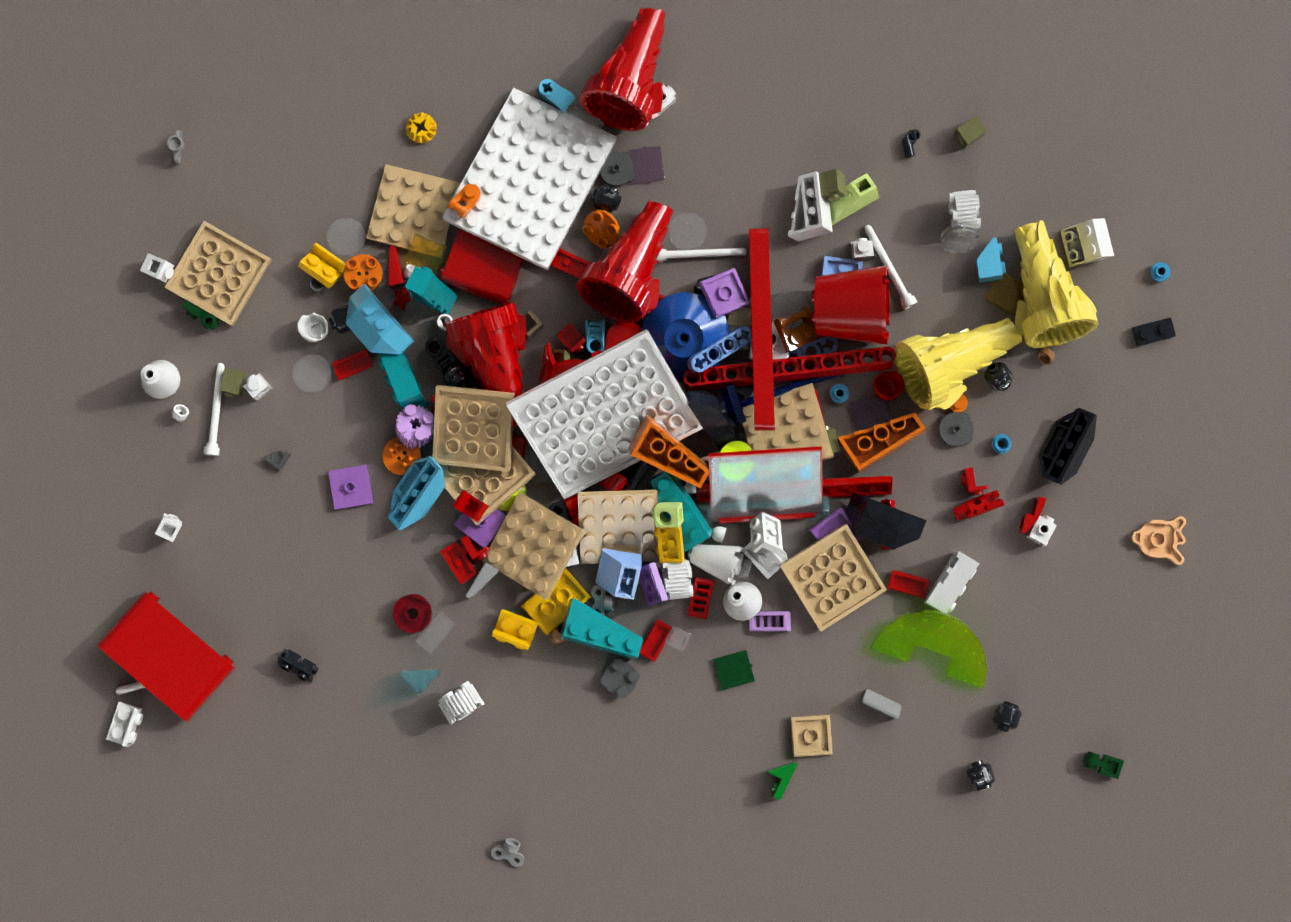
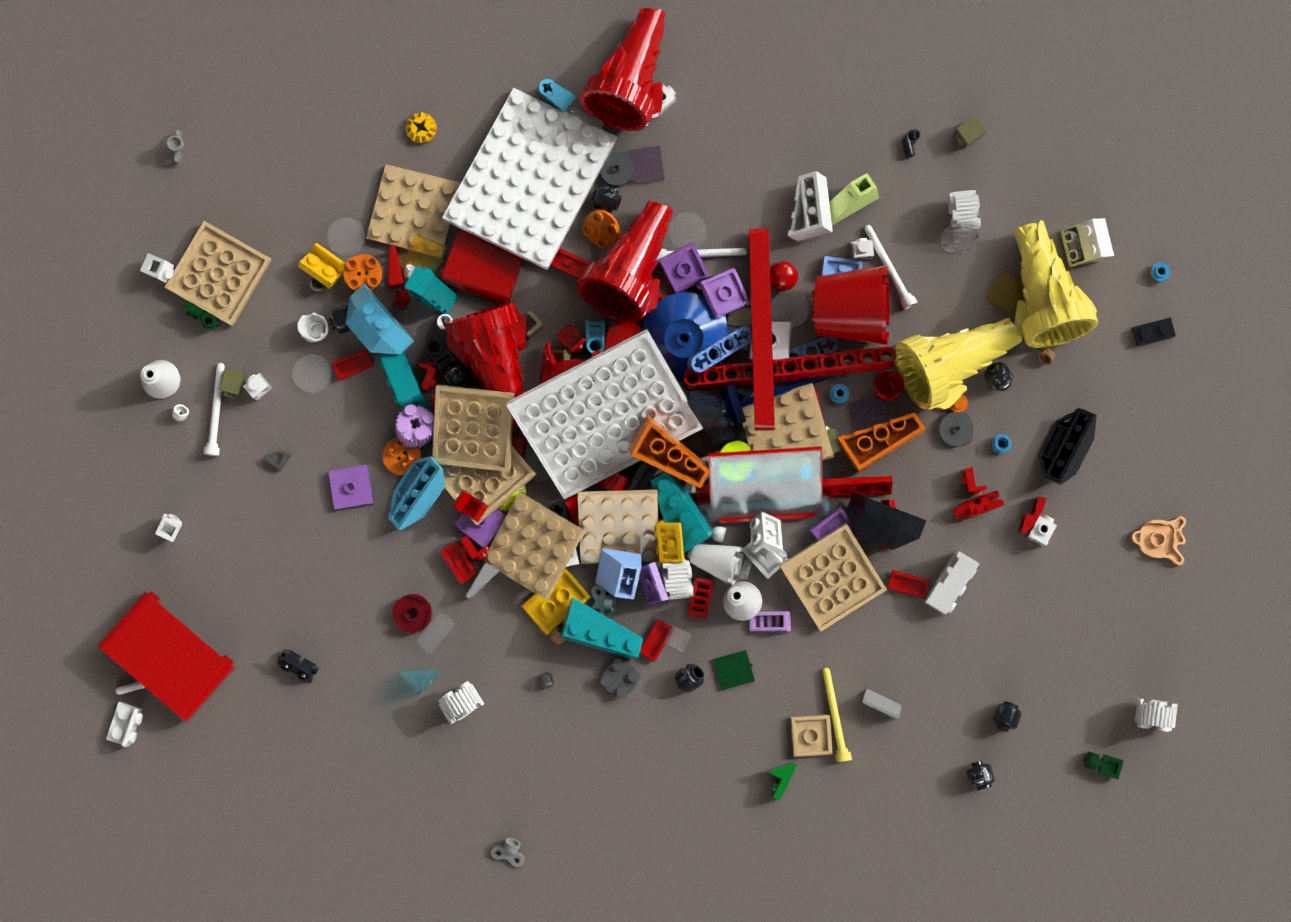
(430, 380): none -> red bracket
(468, 194): orange plate -> none
(515, 629): yellow bracket -> none
(546, 680): none -> dark grey hinge
(673, 508): yellowish green brick -> none
(683, 268): none -> medium lavender plate
(689, 677): none -> black head
(783, 276): none -> red hair
(799, 335): dark orange plate -> none
(832, 185): olive brick -> none
(842, 752): none -> light yellow piece
(940, 634): clear neon green plate -> none
(989, 263): medium azure slope -> none
(1155, 714): none -> white brick

